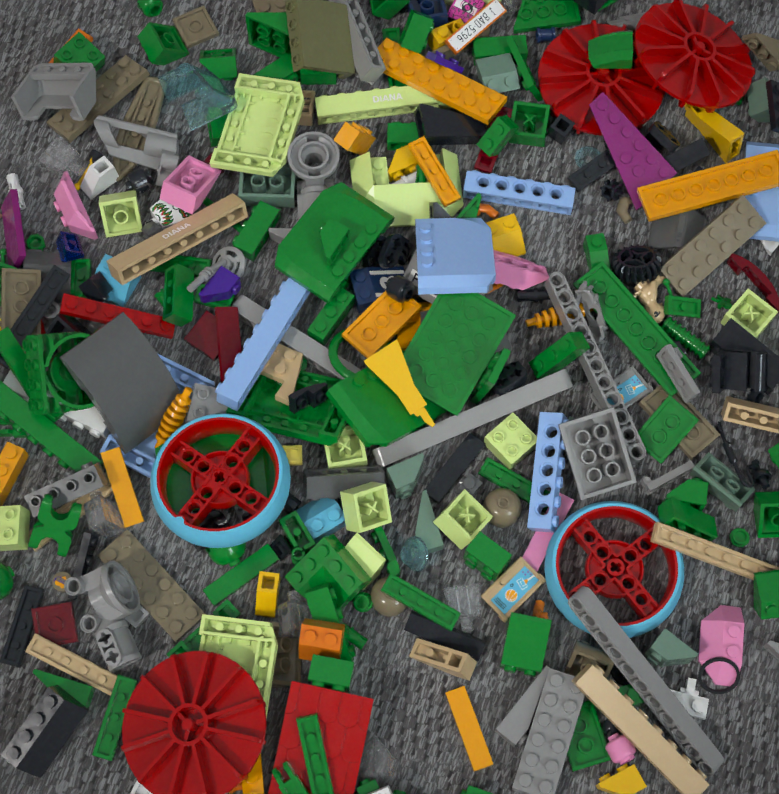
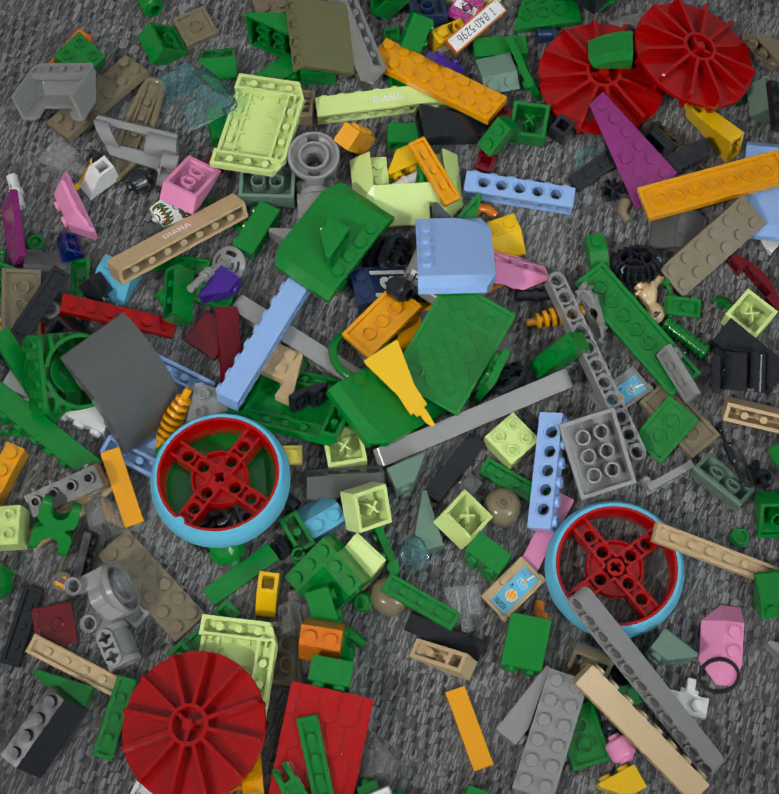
(120, 213): yellowish green slope -> none
(331, 316): green brick -> none
(688, 519): green brick -> none
(691, 492): green slope -> none
(755, 397): black hinge -> none

